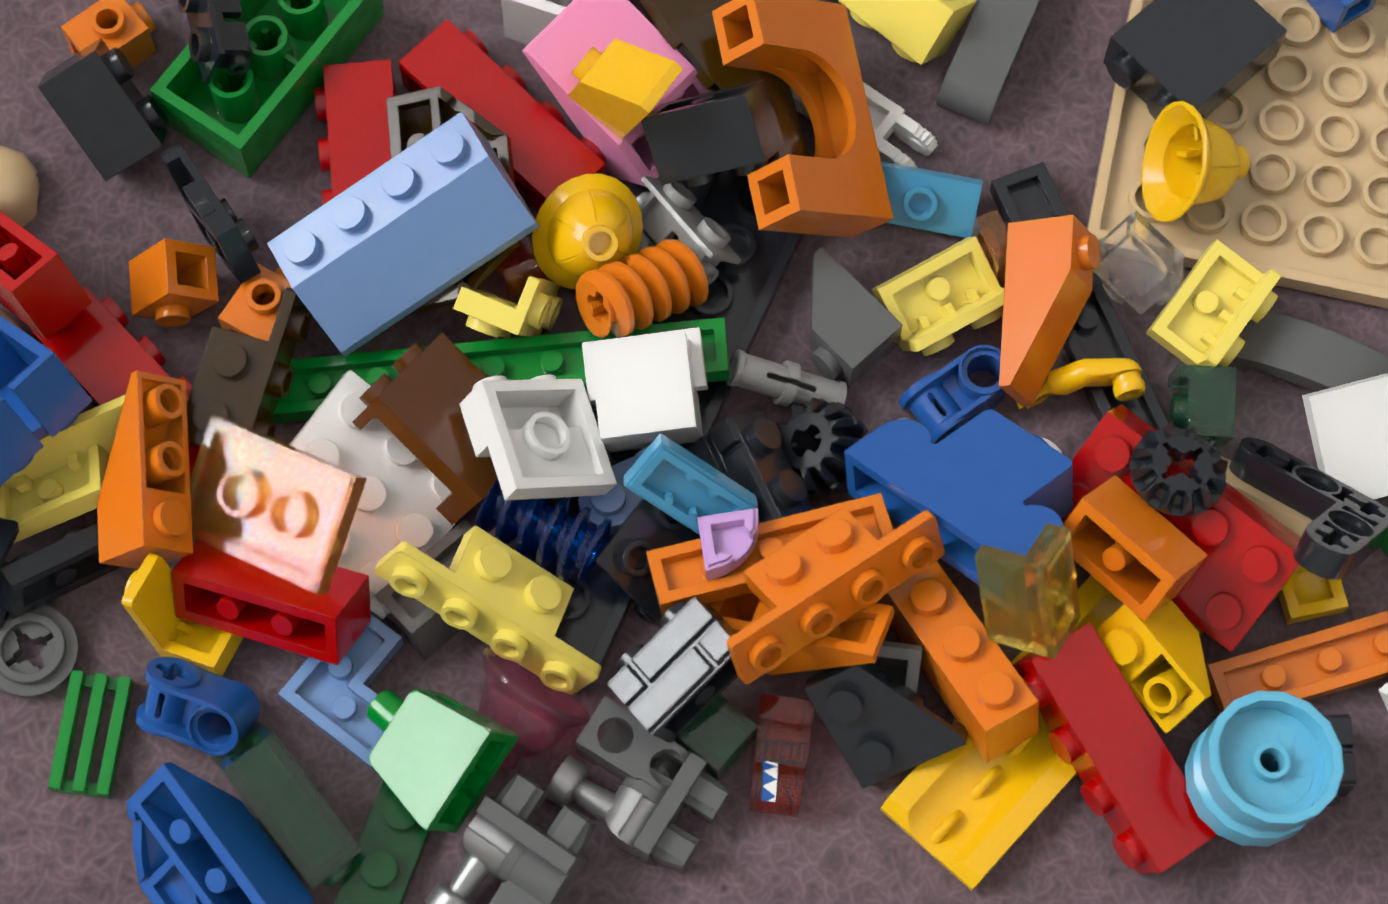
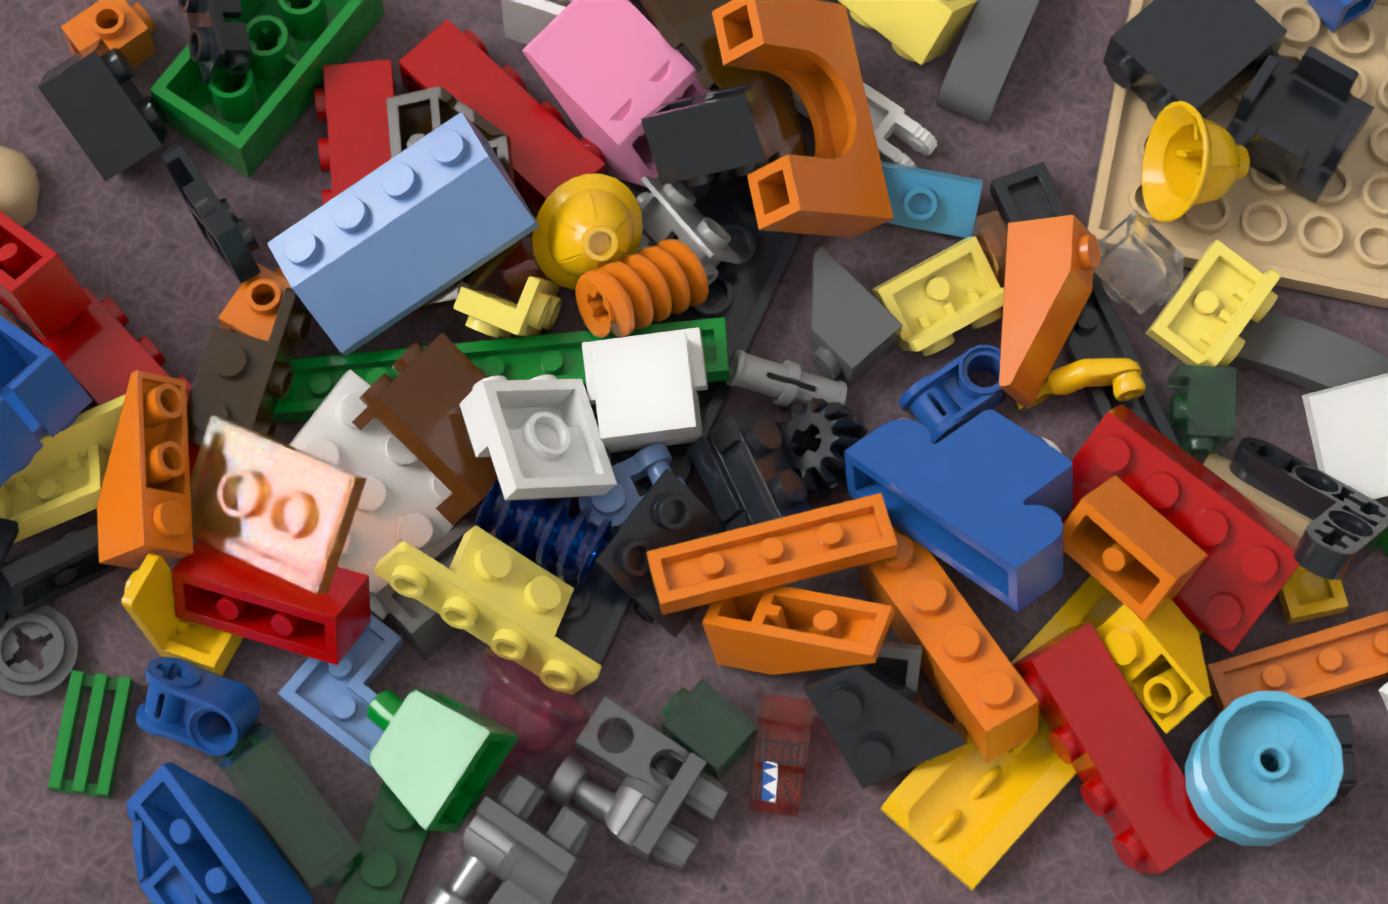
(173, 282): orange brick -> none
(622, 84): yellow slope -> none
(677, 669): brick -> none
(684, 484): dark azure plate -> none
(727, 540): lavender tile -> none
(825, 581): orange bracket -> none
(1032, 597): clear yellow panel -> none
(1178, 493): black gear -> none
(1300, 120): none -> black panel

